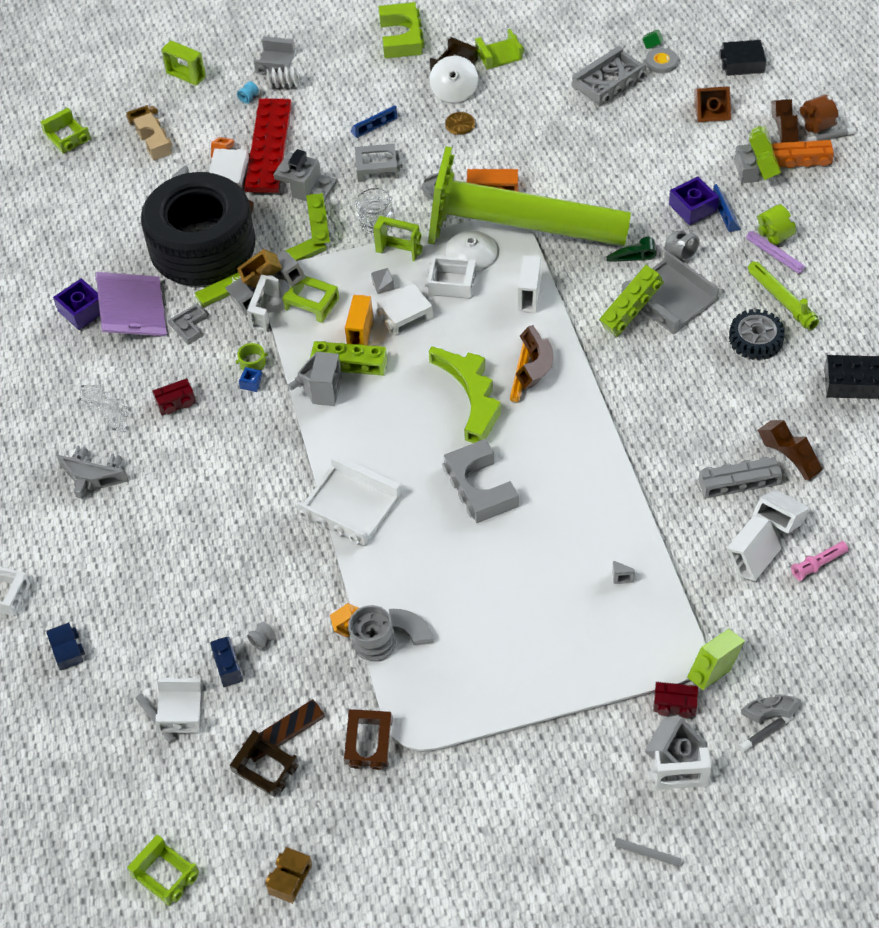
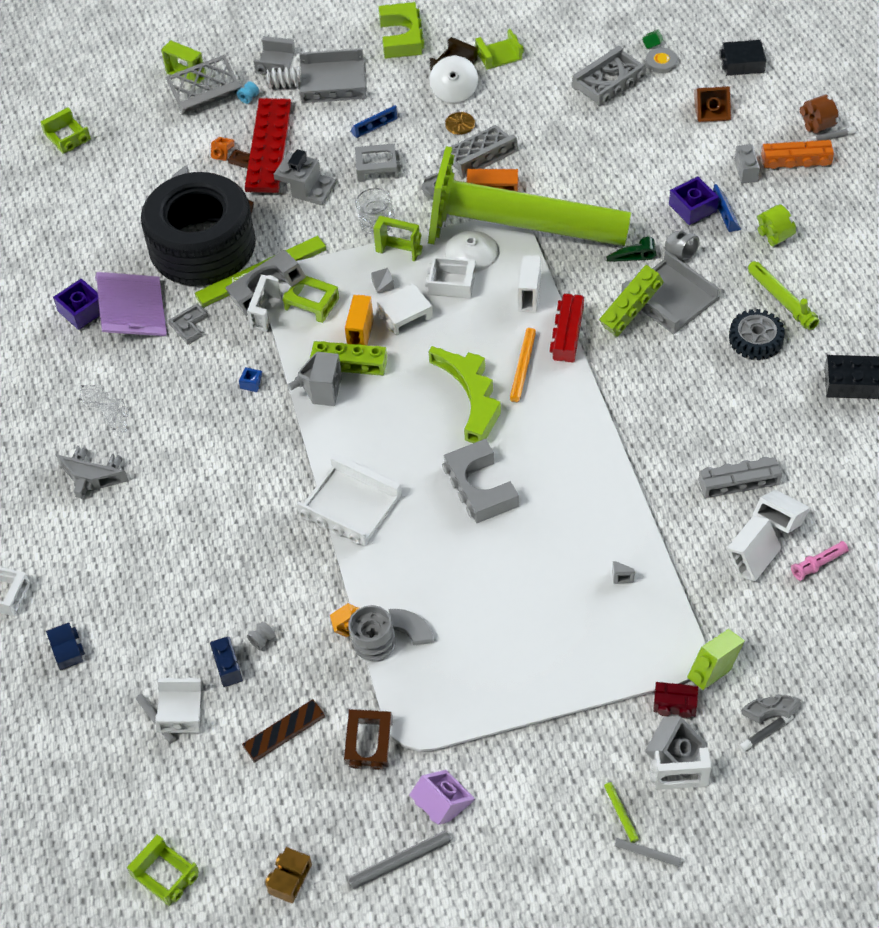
(130, 115): pearl gold piece -> none
(154, 136): tan arch -> none
(174, 397): dark red brick -> none
(211, 95): none -> light grey fence
(230, 164): white brick -> none
(251, 348): lime piece -> none
(255, 742): dark brown panel -> none
(262, 263): pearl gold piece -> none
(318, 218): lime arch -> none
(332, 76): none -> light grey panel
(399, 859): none -> light grey axle
(441, 796): none -> lavender slope
(485, 156): none -> light grey fence
(541, 358): arch -> none
(568, 327): none -> red brick
(621, 812): none -> lime bar
(764, 152): lime arch -> none
(775, 252): lavender axle -> none
(785, 120): reddish brown arch -> none
(797, 449): reddish brown arch -> none

